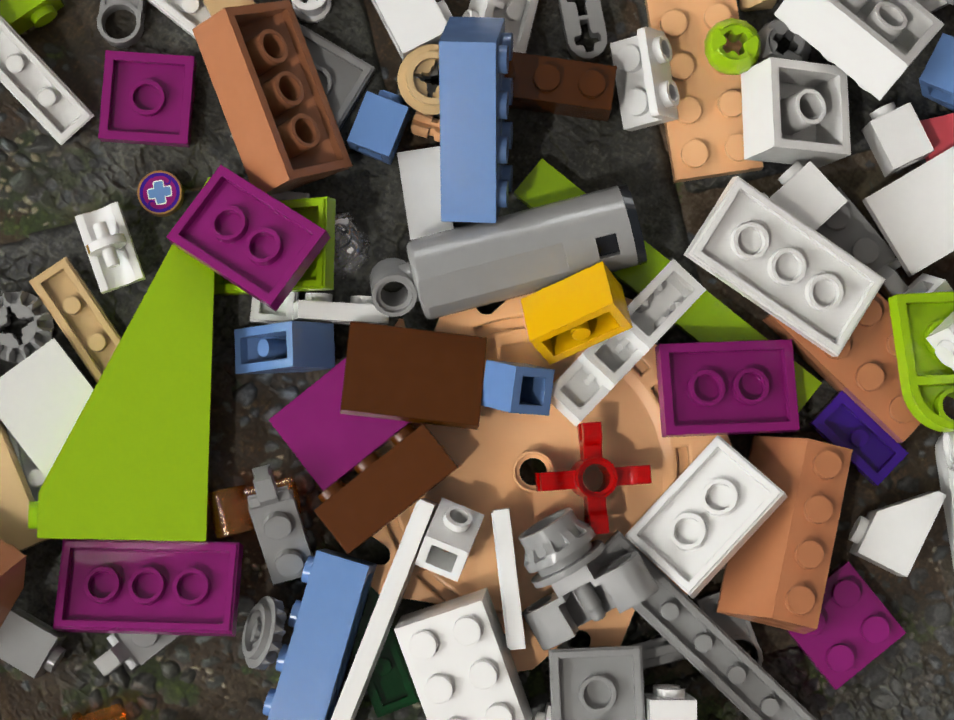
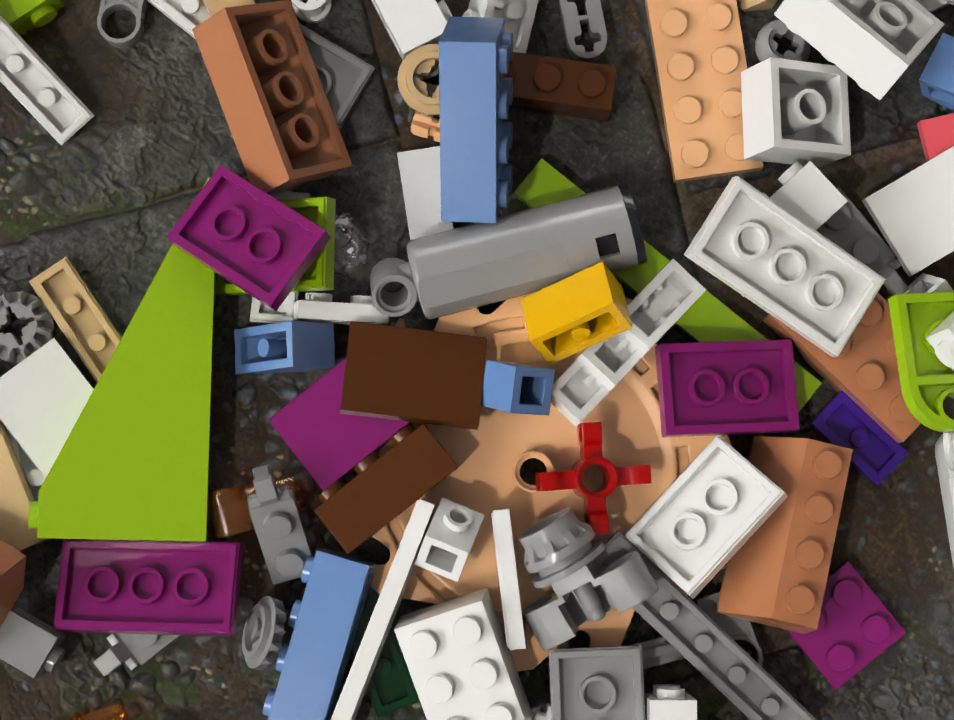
(110, 248): white hips -> none
(147, 98): magenta plate -> none
(160, 193): tile -> none
(379, 126): medium blue brick -> none
(645, 79): white bracket -> none
(731, 62): lime piece -> none
(896, 137): white brick -> none
(896, 532): white slope -> none

